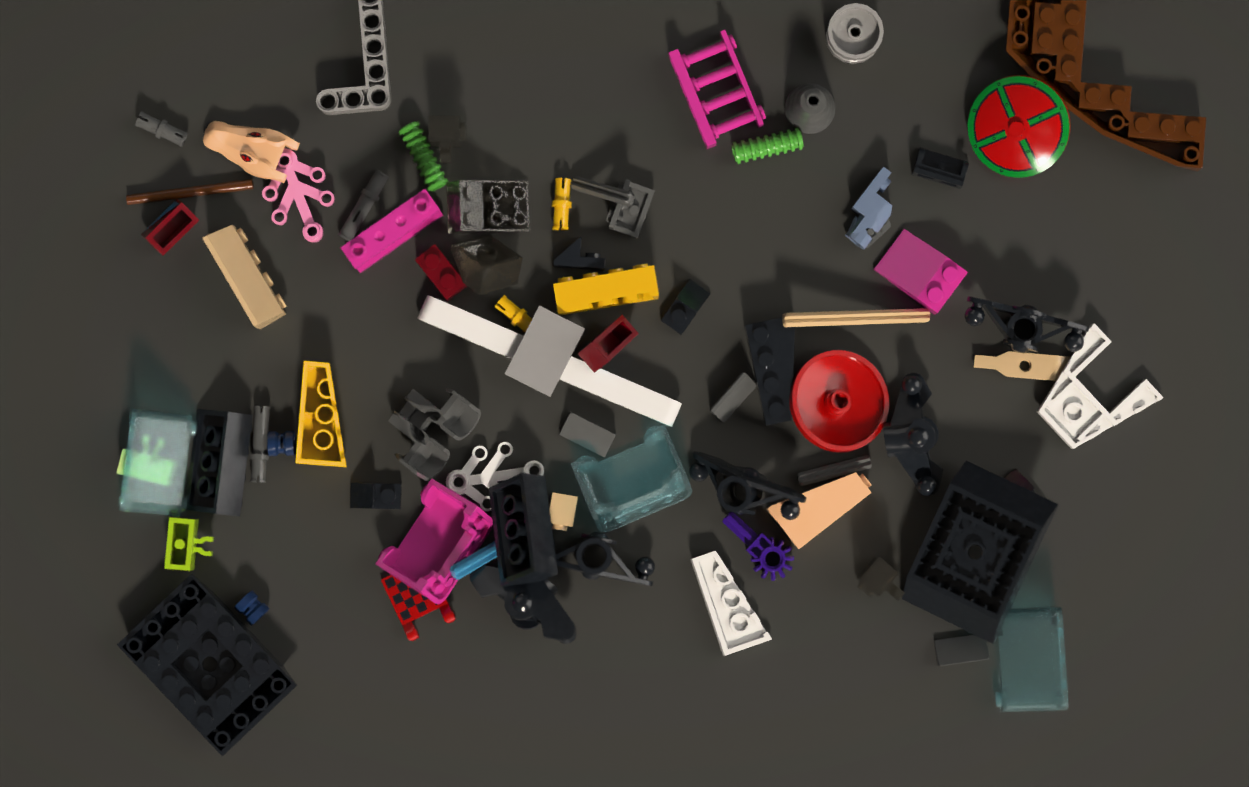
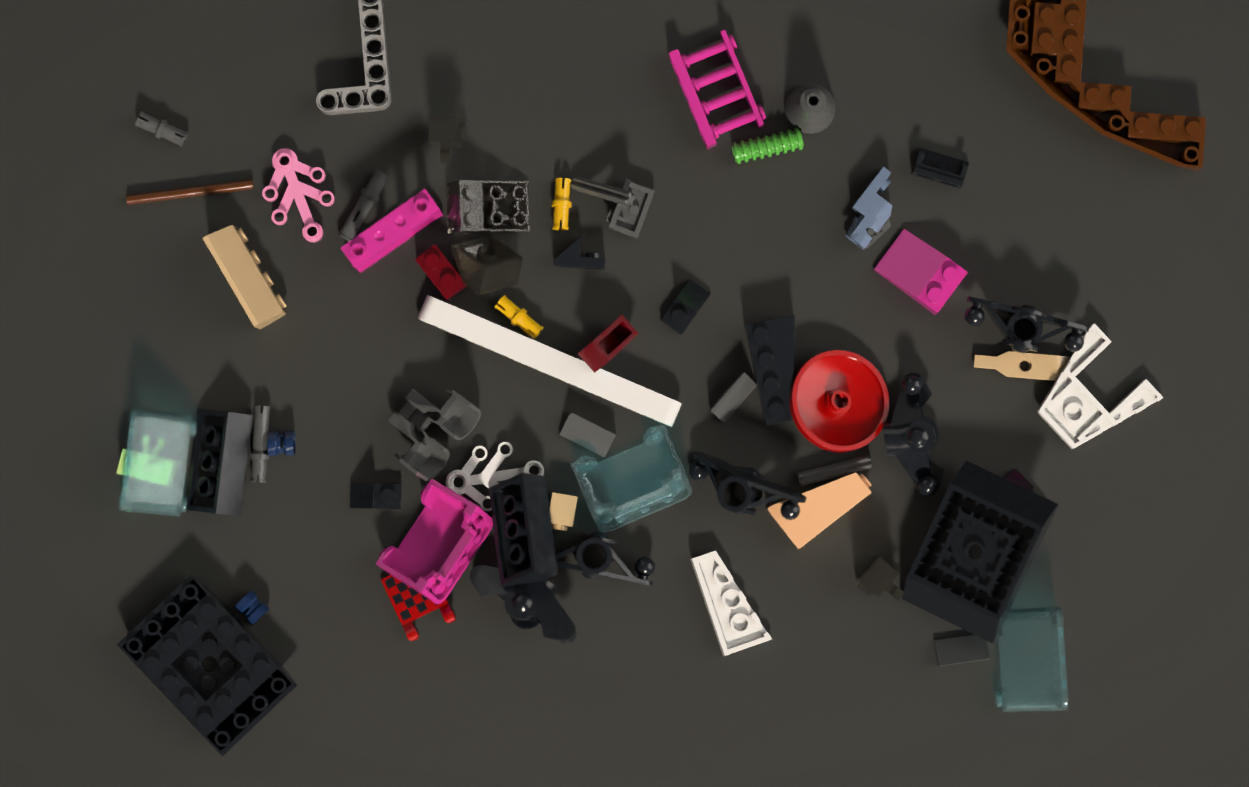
(170, 227): dark red brick -> none
(182, 544): lime brick -> none
(251, 148): light nougat animal -> none
(318, 421): yellow wedge -> none
(423, 156): bright green piece -> none
(474, 561): dark azure axle -> none
(544, 351): light grey tile -> none
(606, 290): yellow wedge -> none
(759, 546): dark purple gear -> none
(851, 48): light grey wheel -> none
(856, 317): tan axle -> none
(1019, 126): dish -> none

